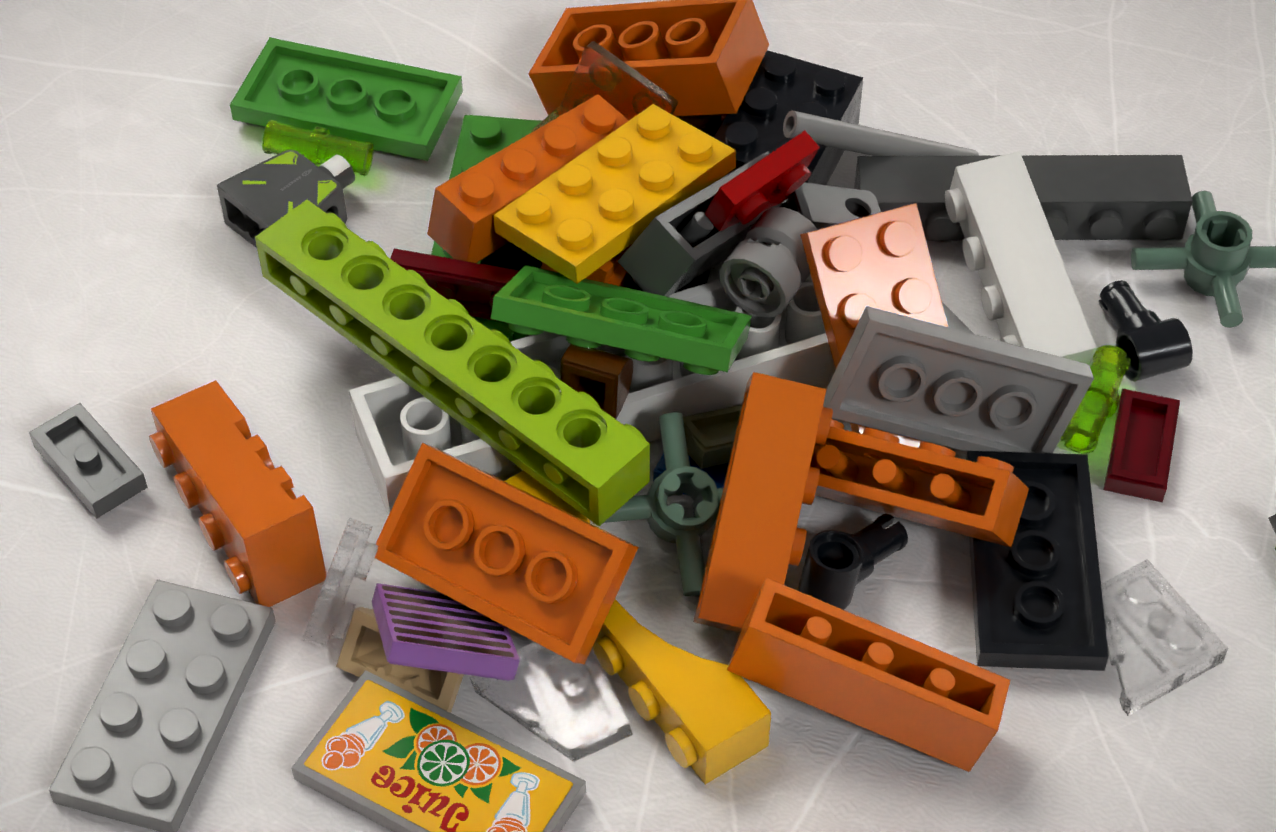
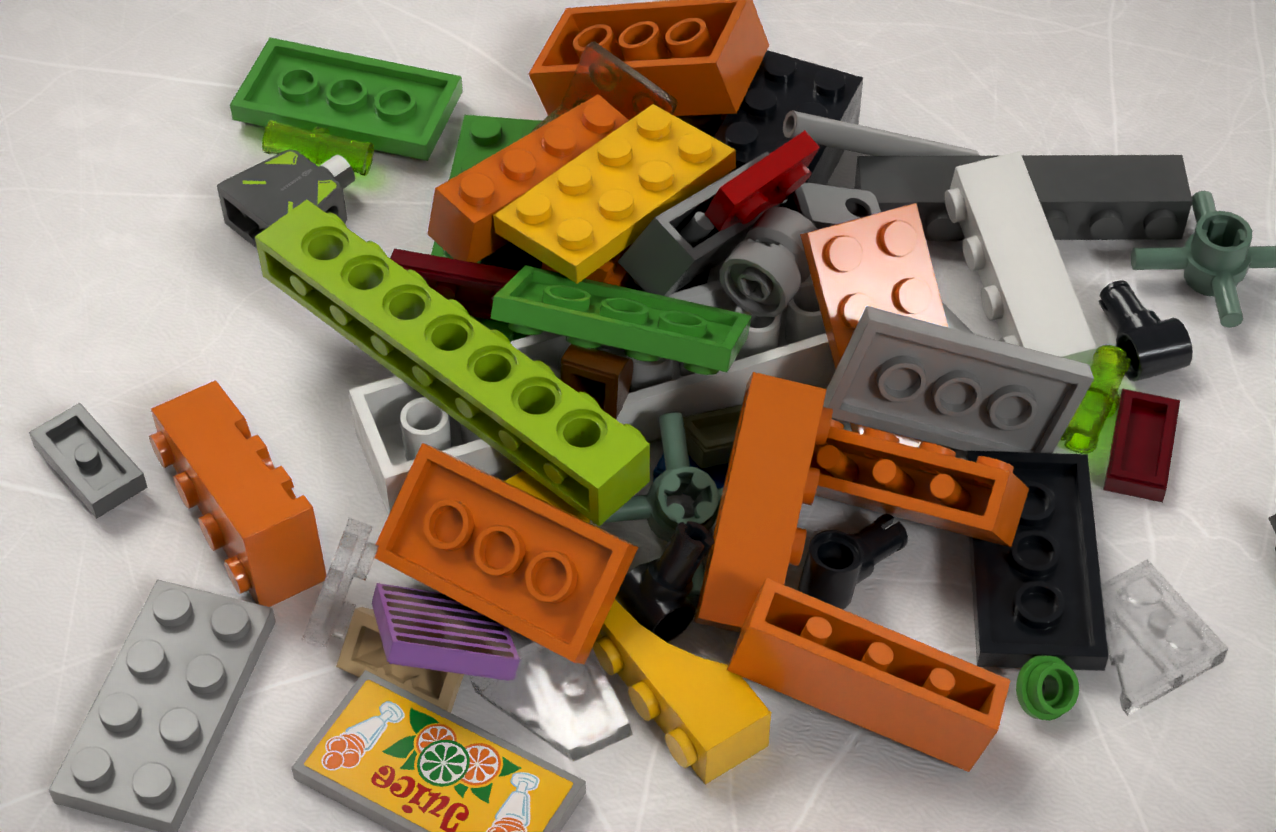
(659, 589): none -> black pin
(1060, 687): none -> bright green plate

